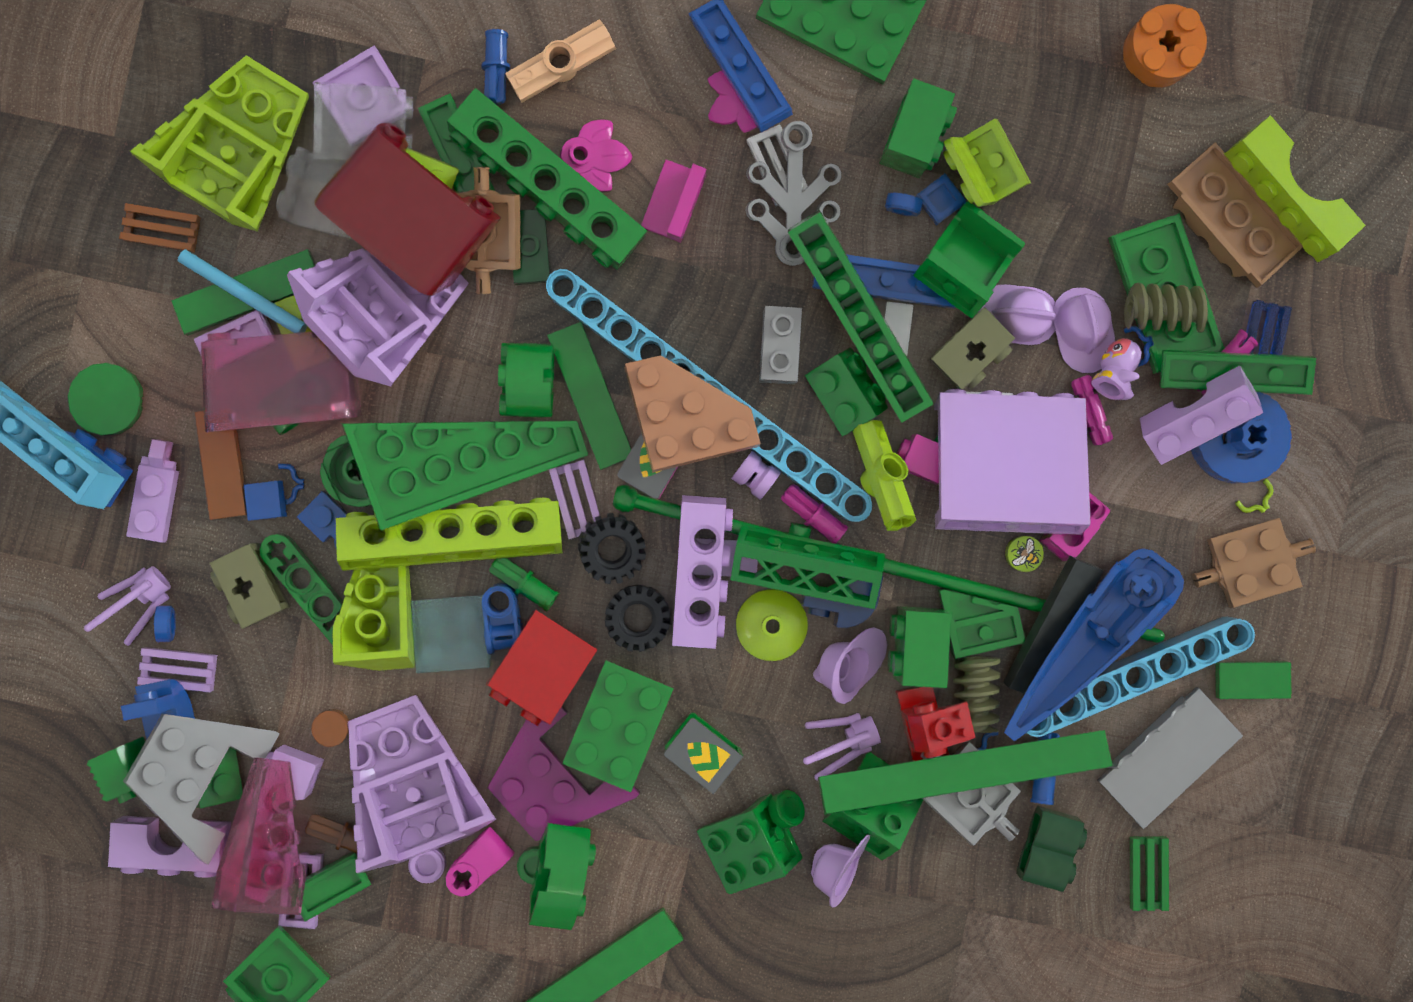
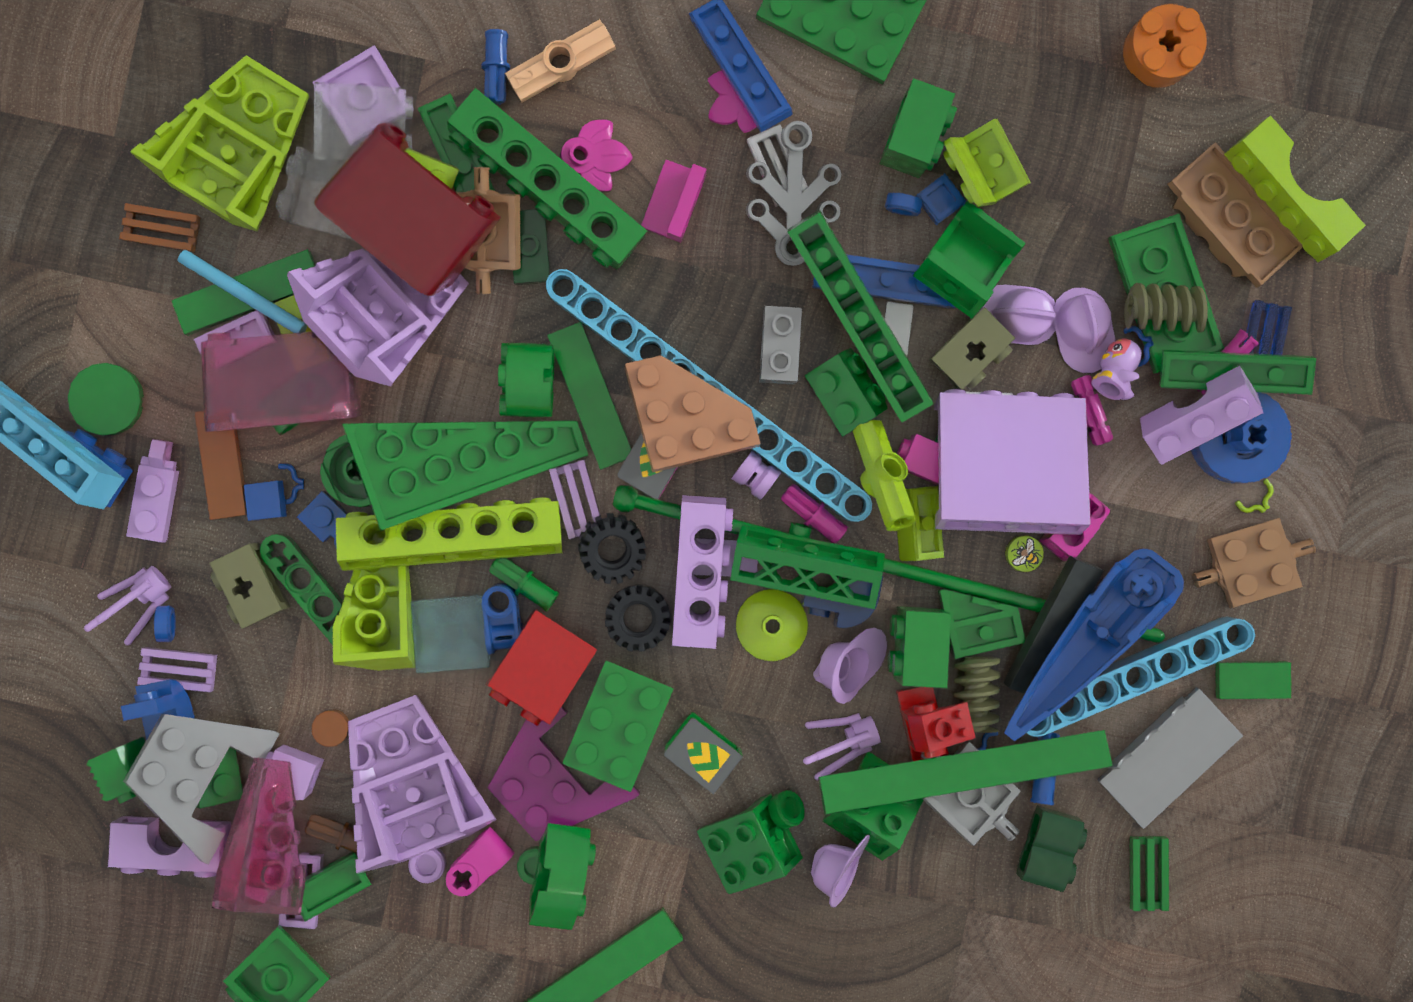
(921, 539): none -> lime slope

